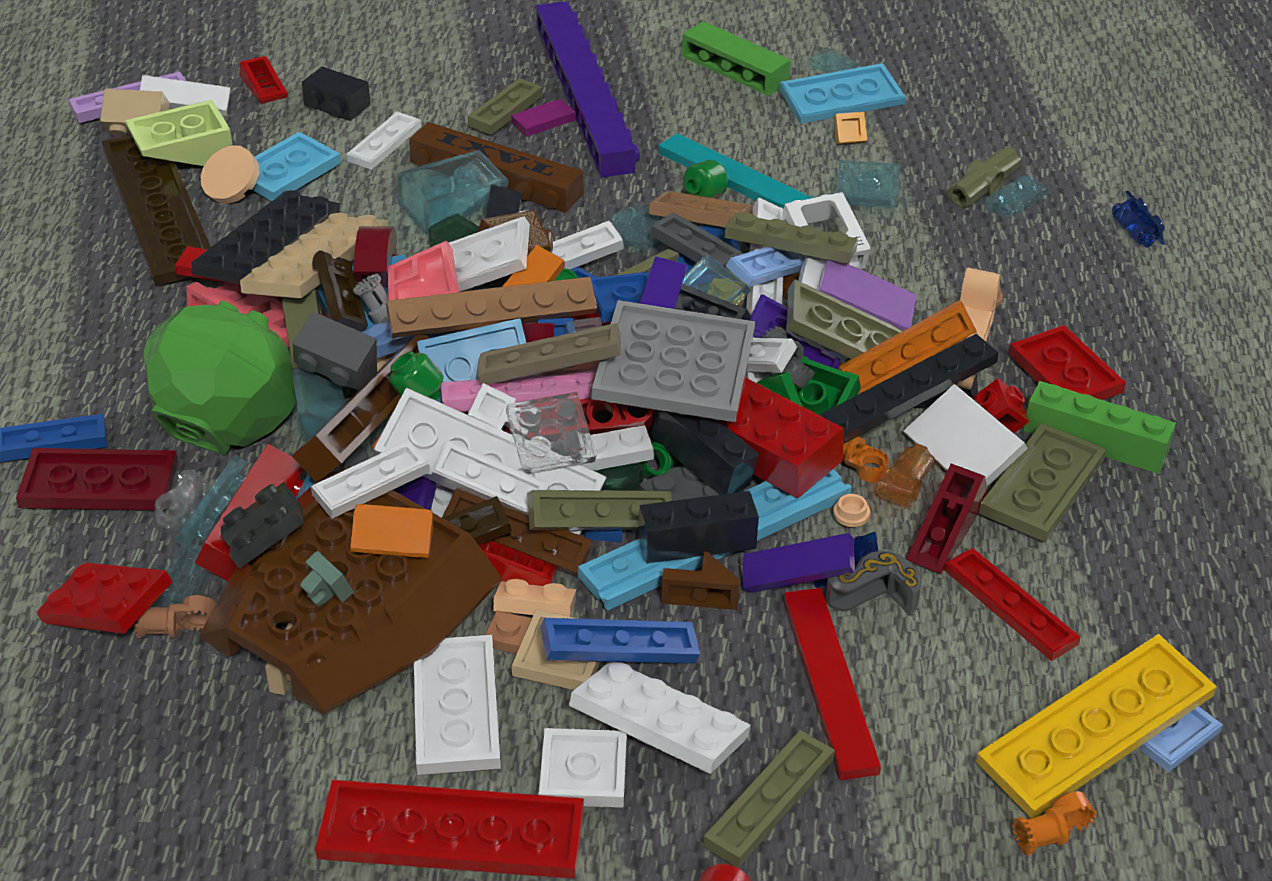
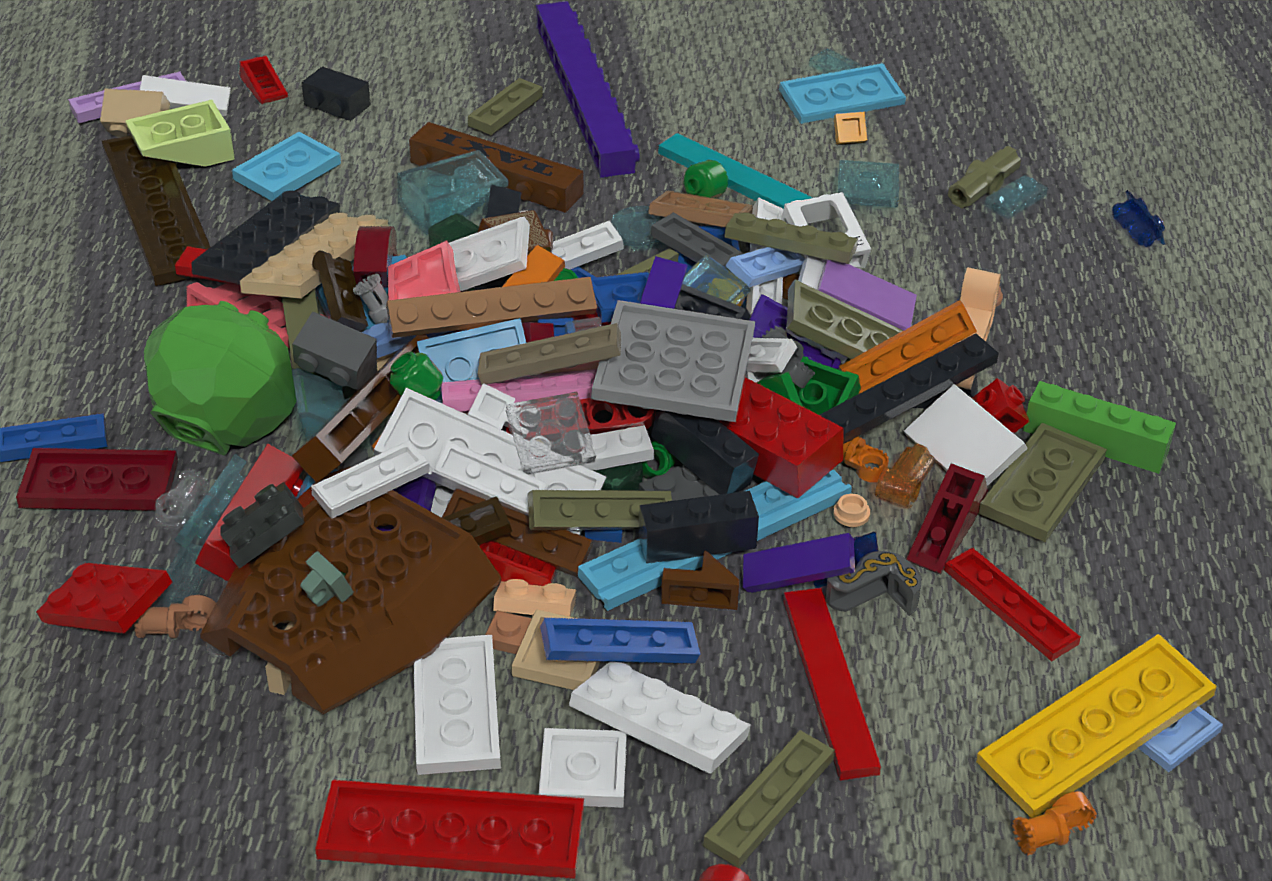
(229, 174): light nougat tile -> none
(384, 140): white tile -> none
(392, 530): orange slope -> none
(543, 117): magenta tile -> none
(735, 58): bright green brick -> none
(1066, 361): red plate -> none

